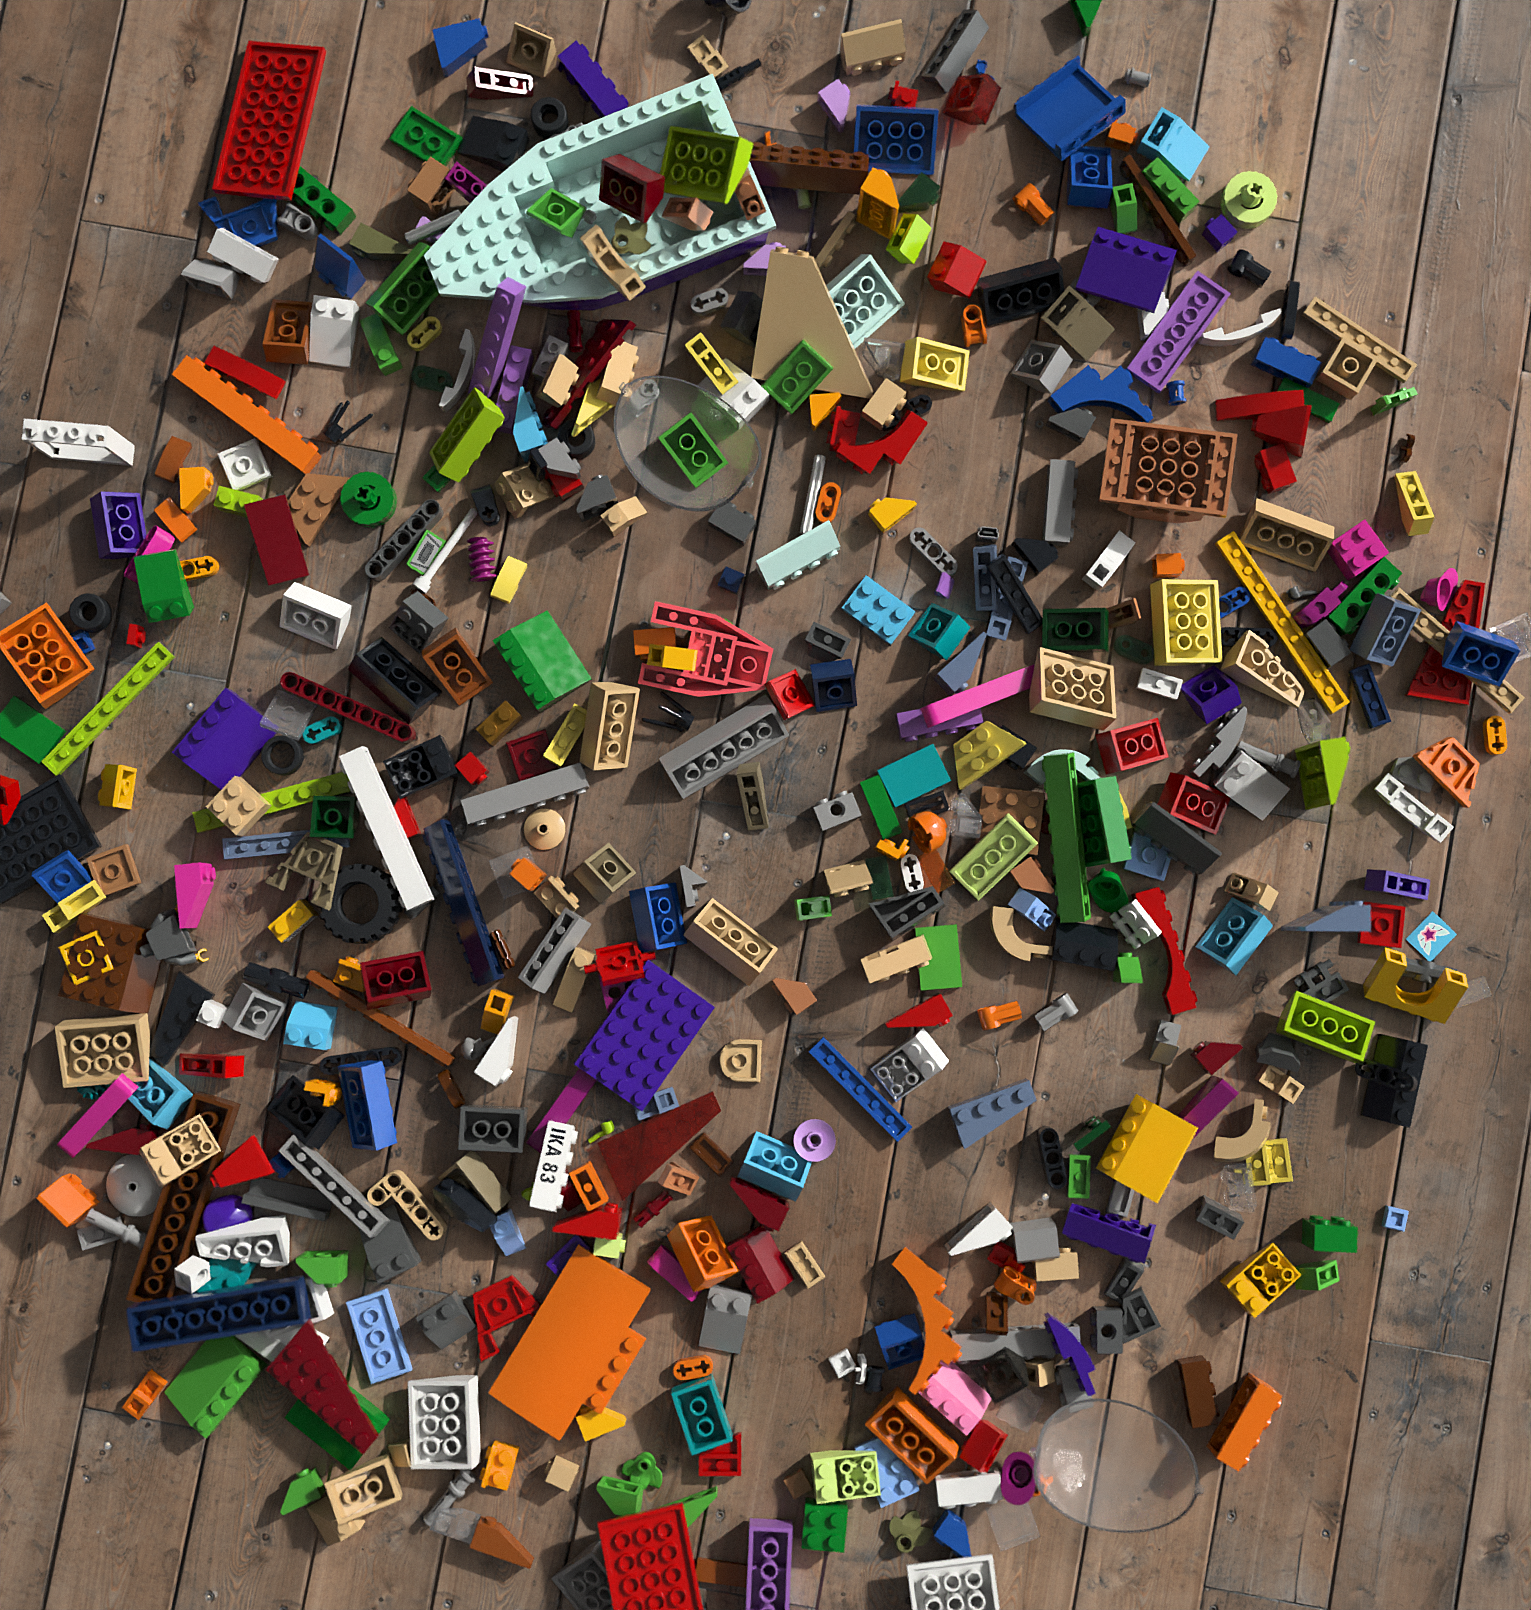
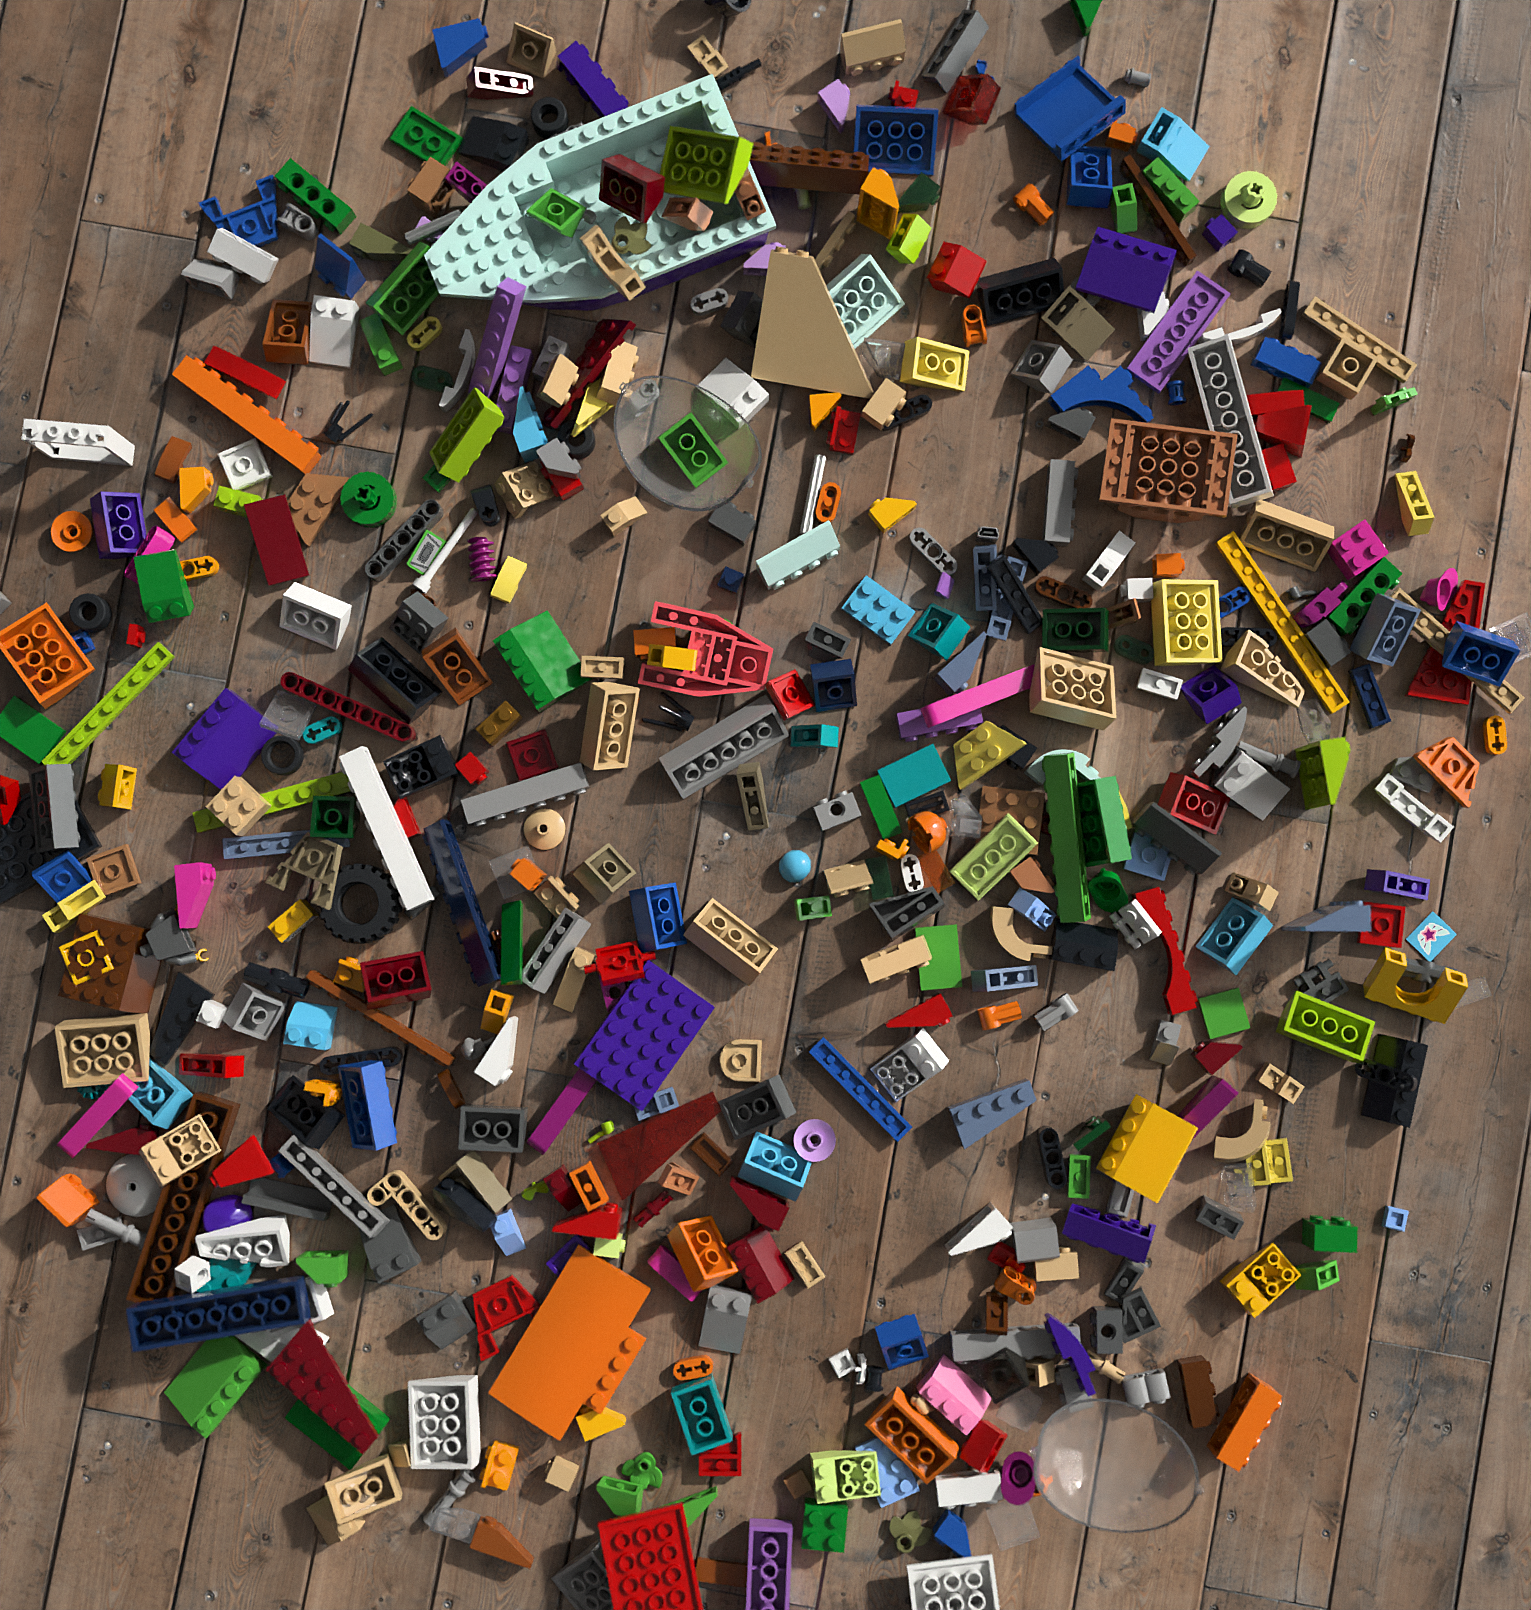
(54, 808): none -> slope
(64, 526): none -> orange dish
(144, 1394): orange slope -> none
(269, 120): red plate -> none
(303, 1490): bright green slope -> none
(379, 1336): light blue tile -> none
(512, 943): none -> green slope
(537, 464): black tile -> none
(552, 1166): white brick -> none
(566, 736): light yellow plate -> none
(574, 331): dark red pin -> none
(596, 498): dark grey slope -> none
(602, 667): none -> tan panel
(690, 878): light grey slope -> none
(711, 363): light yellow slope -> none
(757, 1107): none -> dark grey slope
(794, 866): none -> medium azure hair
(795, 992): nougat slope -> none
(797, 376): bright green tile -> none
(814, 736): none -> teal slope
(893, 445): red arch -> none
(922, 1405): none -> tan arm
(938, 1345): orange arch -> none
(1004, 978): none -> sand blue slope
(1051, 582): none -> reddish brown beam
(1106, 1368): none -> tan pin
(1127, 969): bright green slope -> none
(1131, 746): red slope -> none
(1137, 588): none -> white brick
(1146, 1387): none -> light grey brick
(1223, 1013): none -> bright green tile
(1229, 412): none -> white brick
(1277, 1052): dark grey slope -> none

